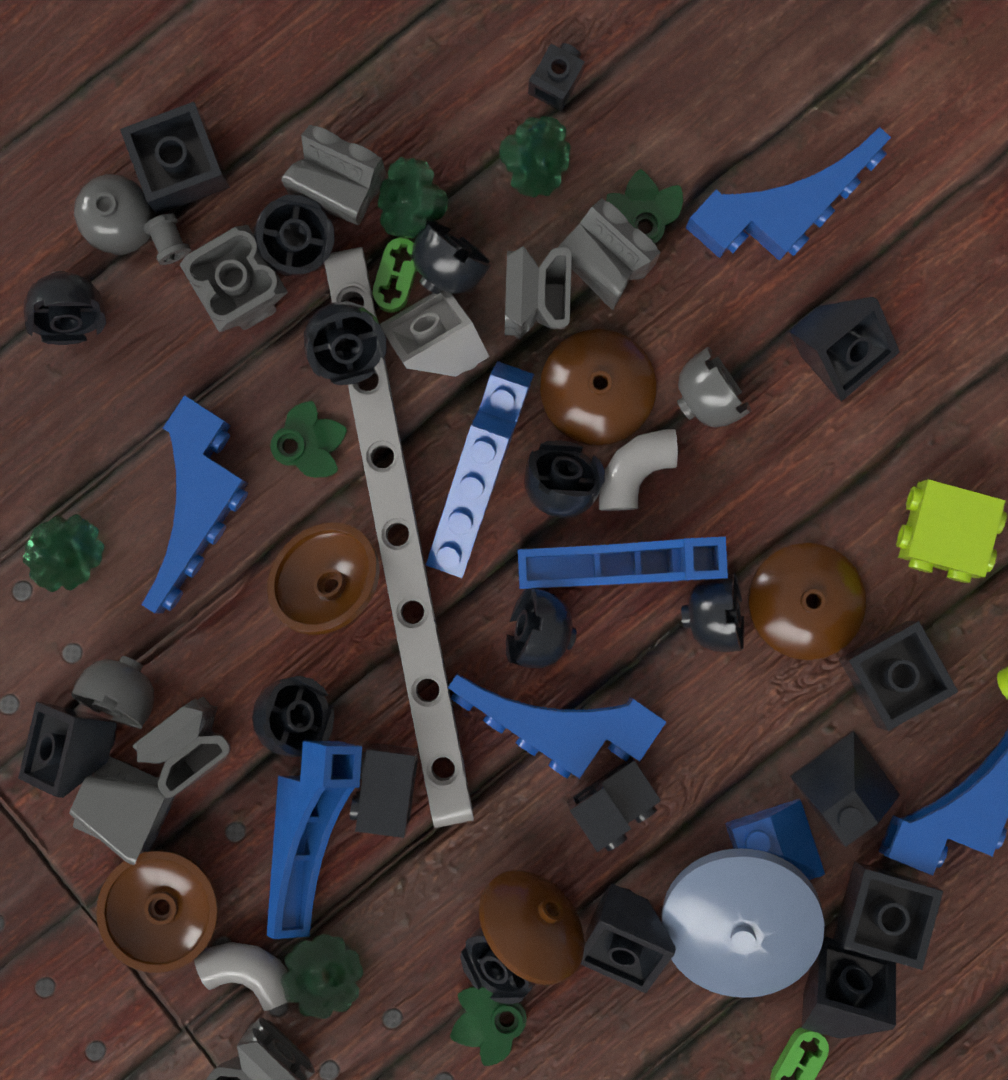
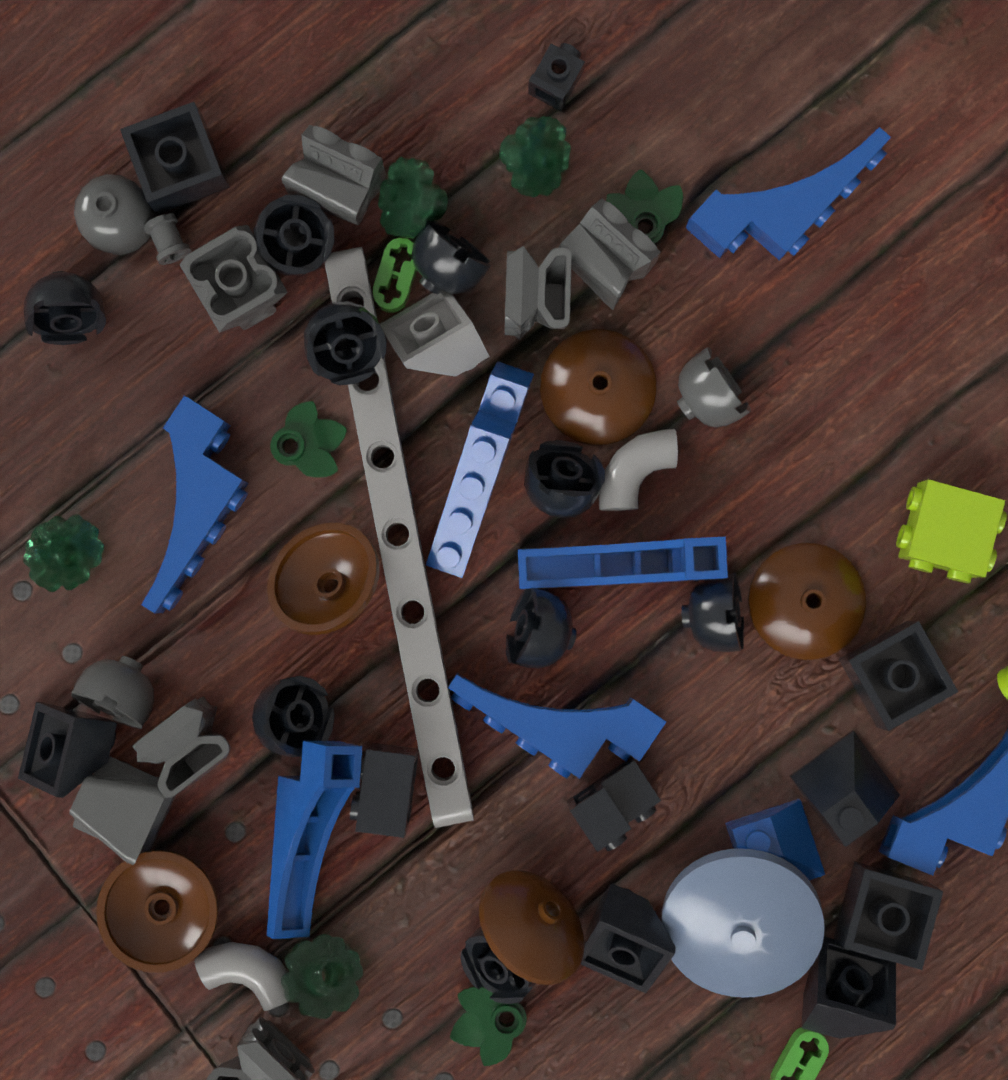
(845, 343): black slope -> none

